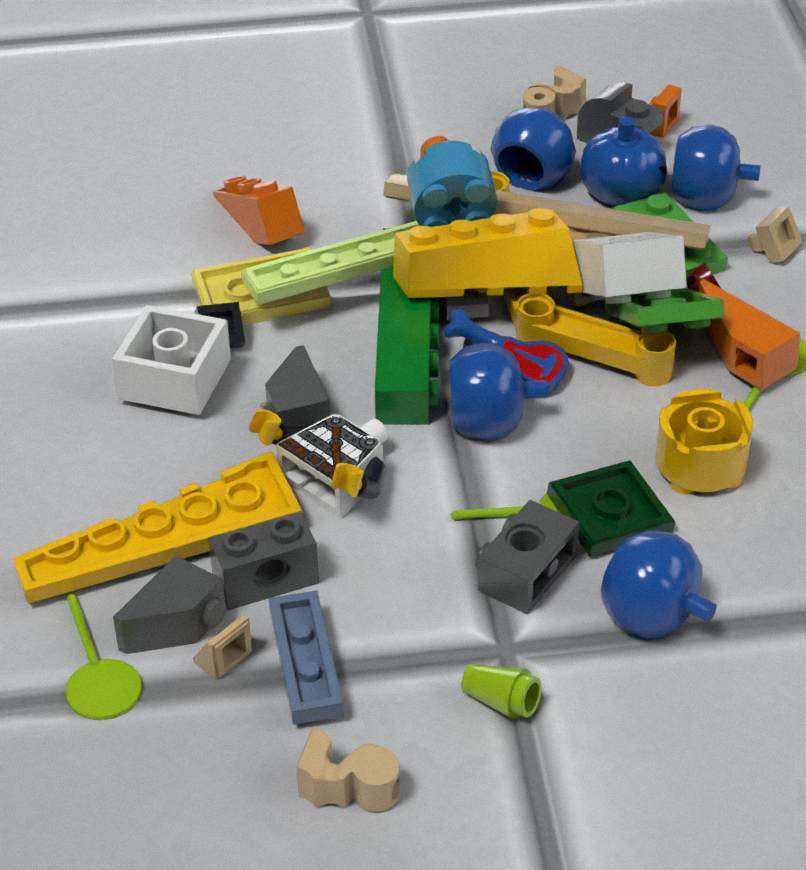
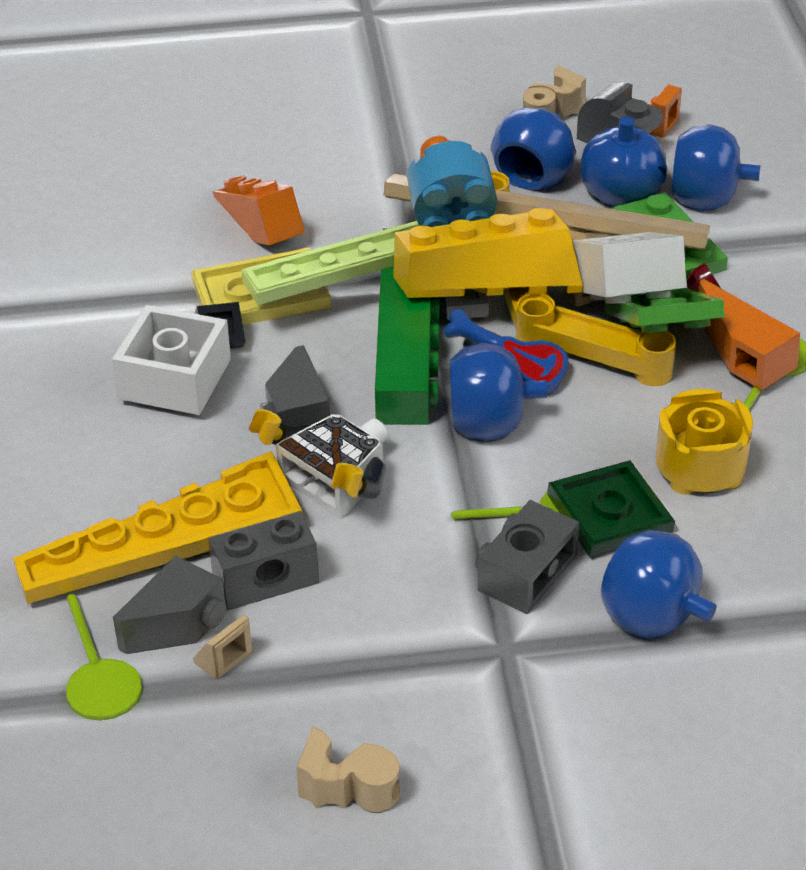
(305, 657): sand blue plate -> none
(503, 688): lime cone -> none
(776, 235): tan tile -> none

